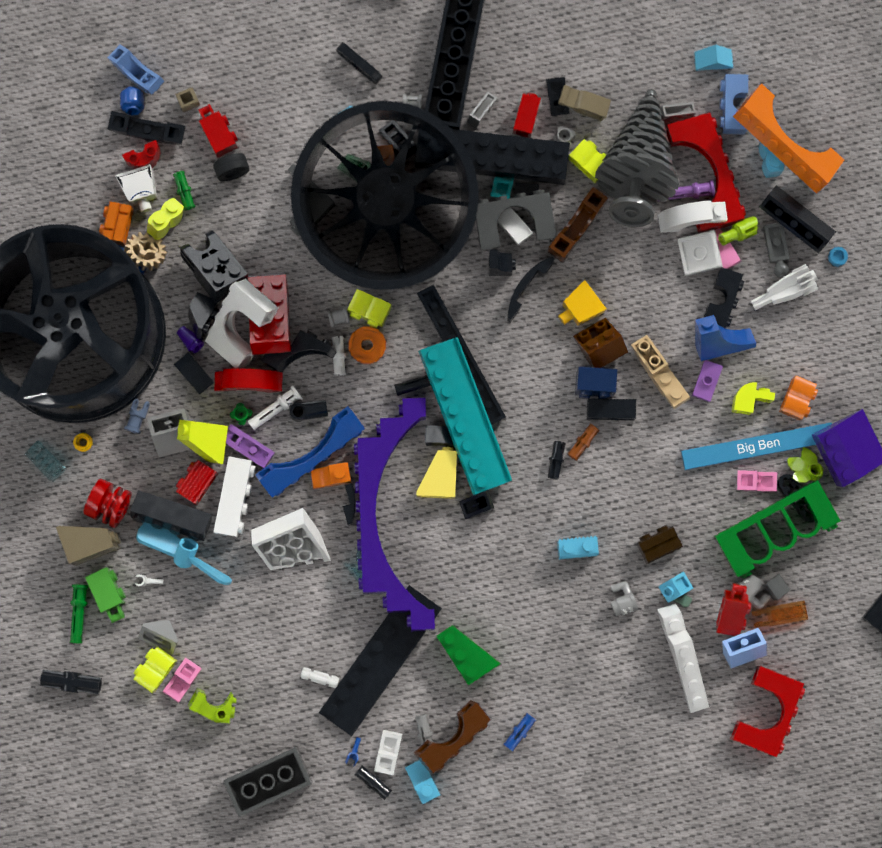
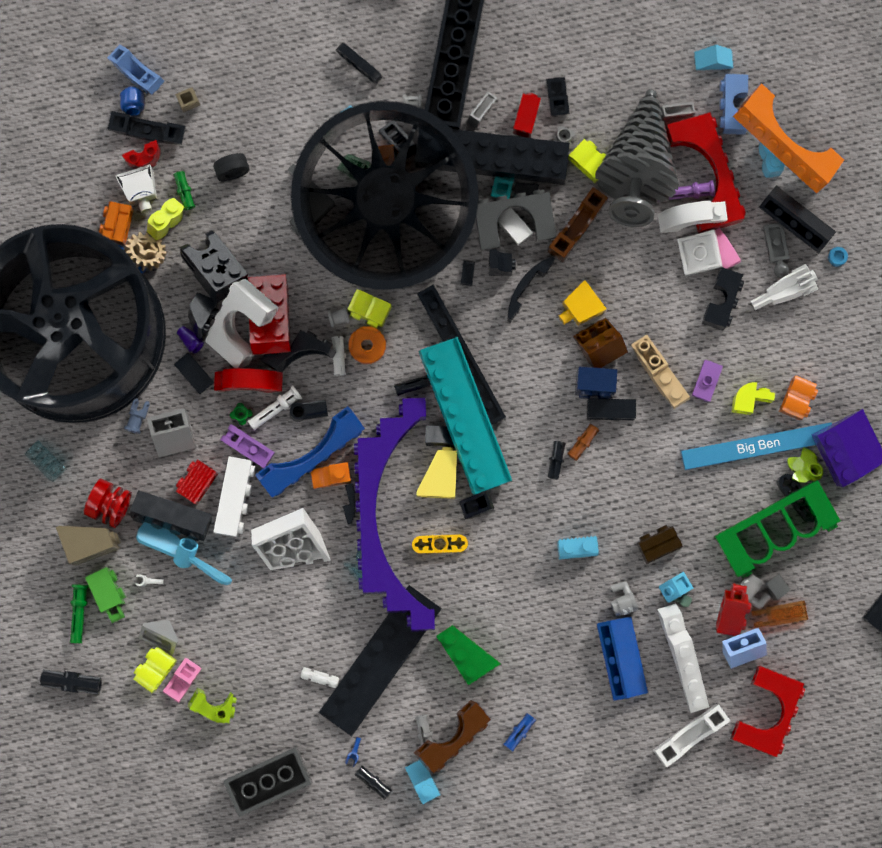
(76, 442): yellow plate -> none
(204, 439): neon yellow slope -> none
(217, 131): red brick -> none
(388, 752): white slope -> none
(434, 537): none -> yellow beam
(467, 273): none -> black piece
(585, 102): dark tan piece -> none
(622, 658): none -> blue brick
(691, 734): none -> white arch
(716, 341): blue arch -> none
(740, 231): lime arm -> none
(757, 481): bright pink slope -> none

